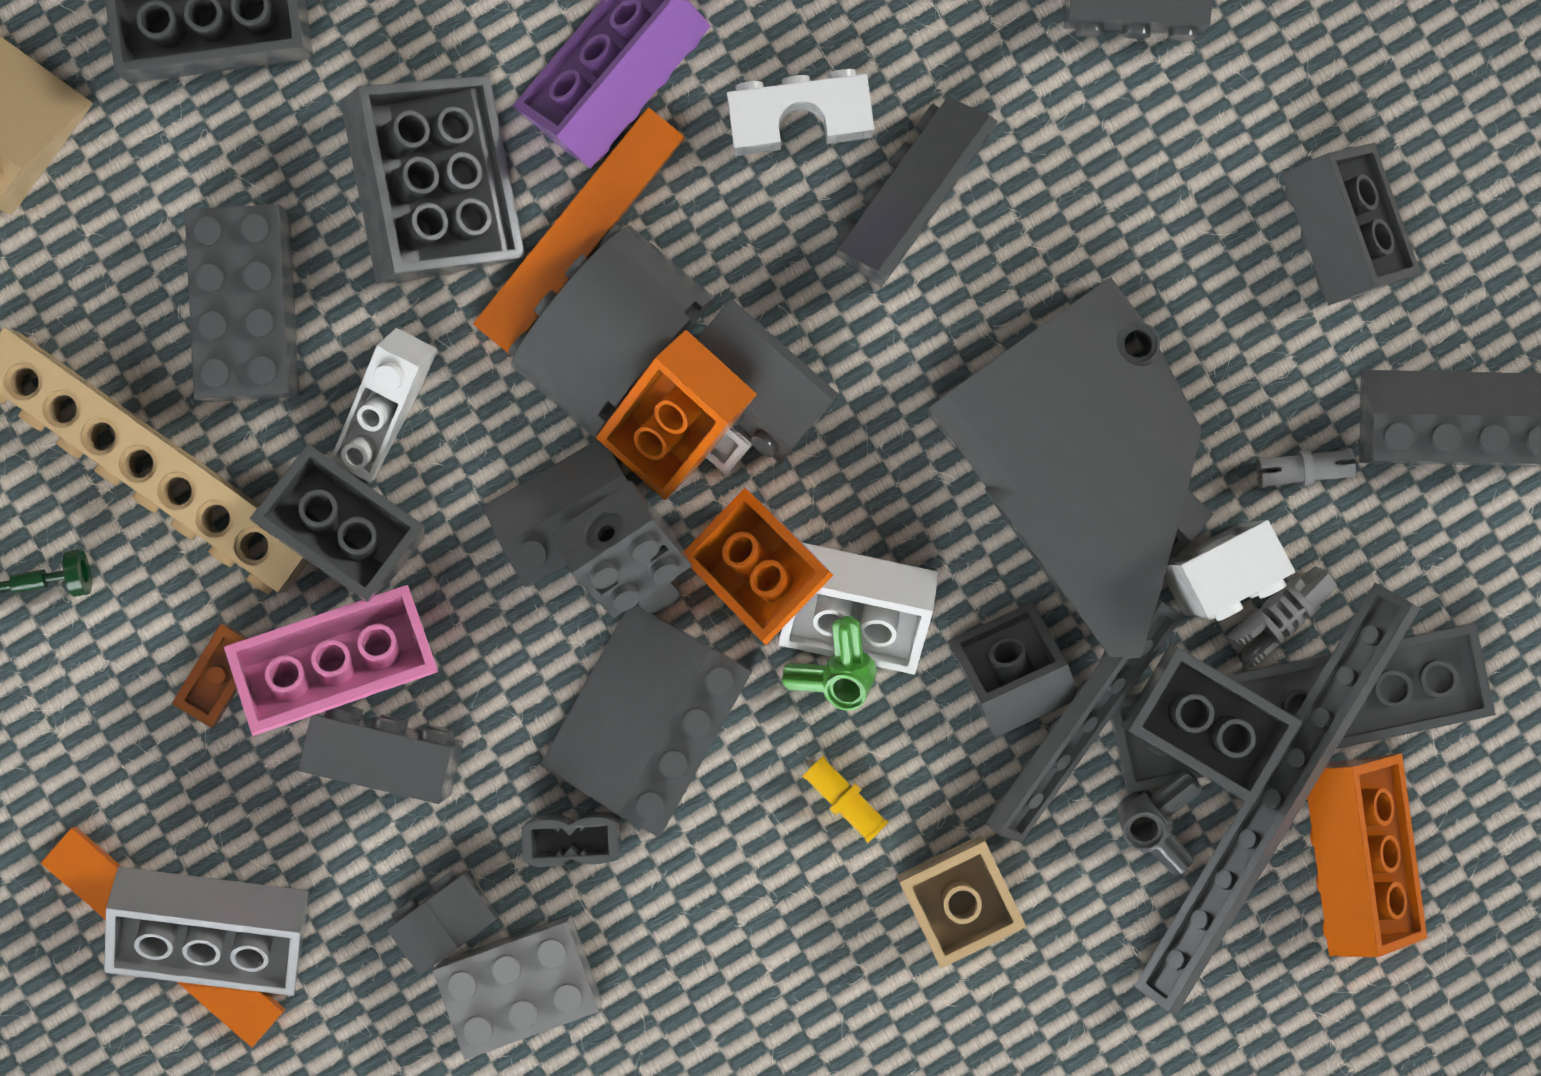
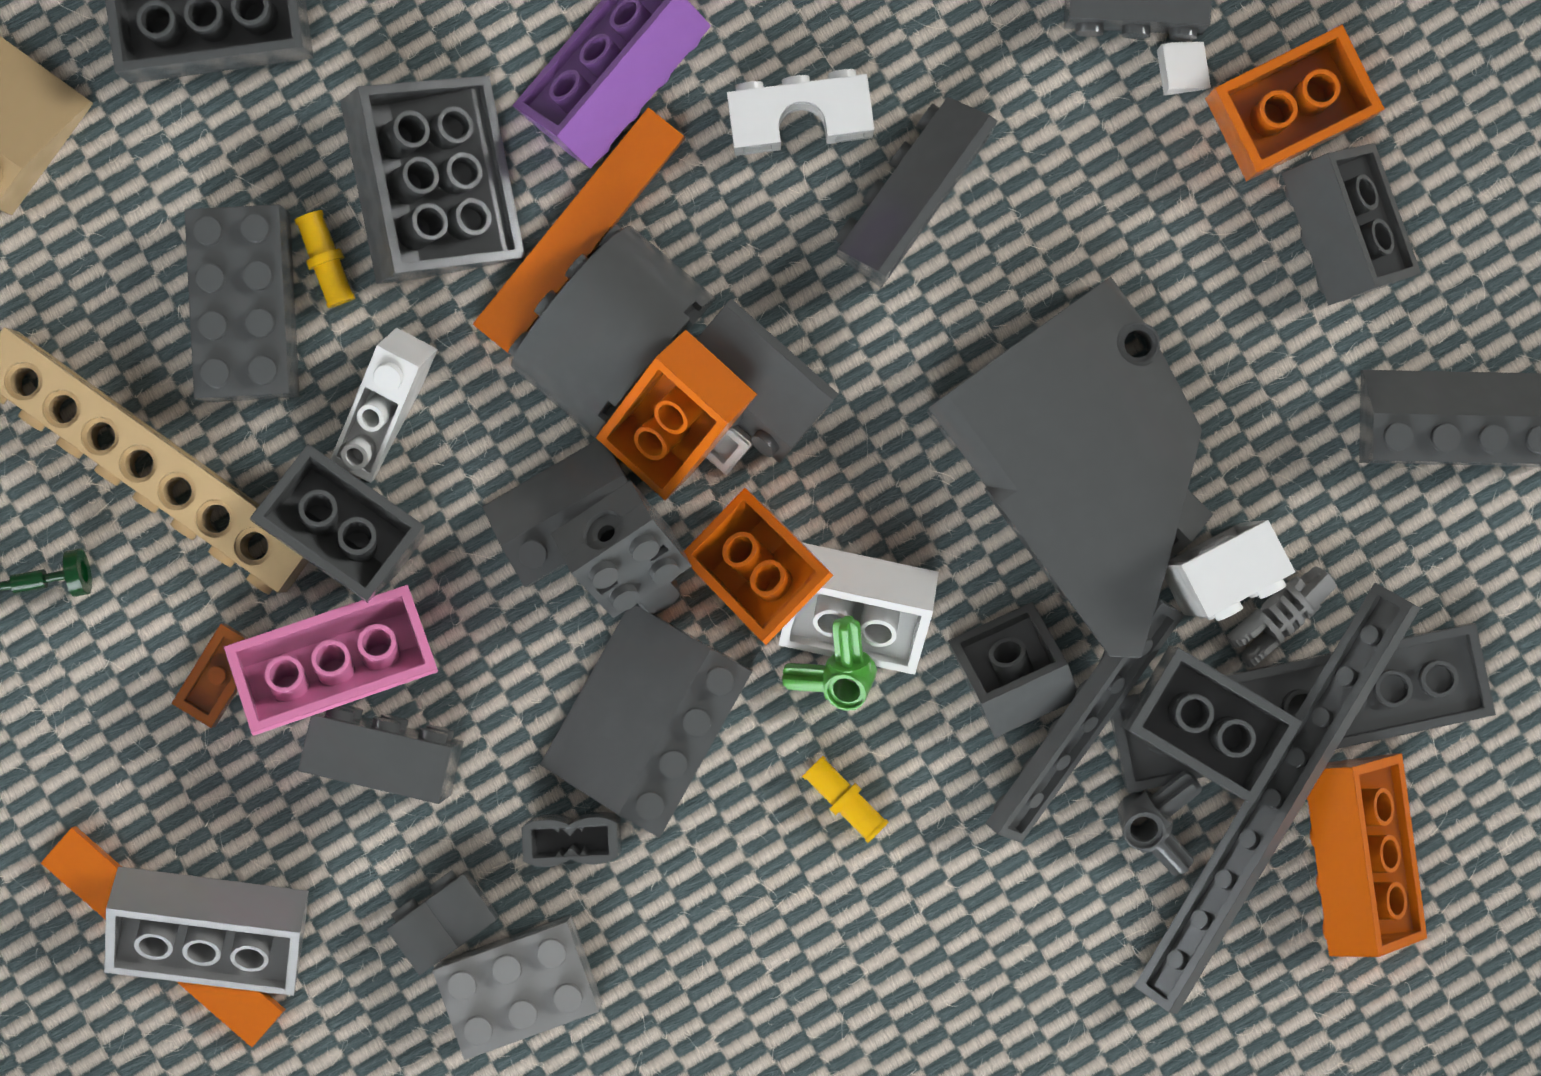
(324, 258): none -> yellow pin
(961, 901): tan brick -> none
(1183, 67): none -> white slope
(1294, 102): none -> orange brick
(1305, 467): light grey pin -> none

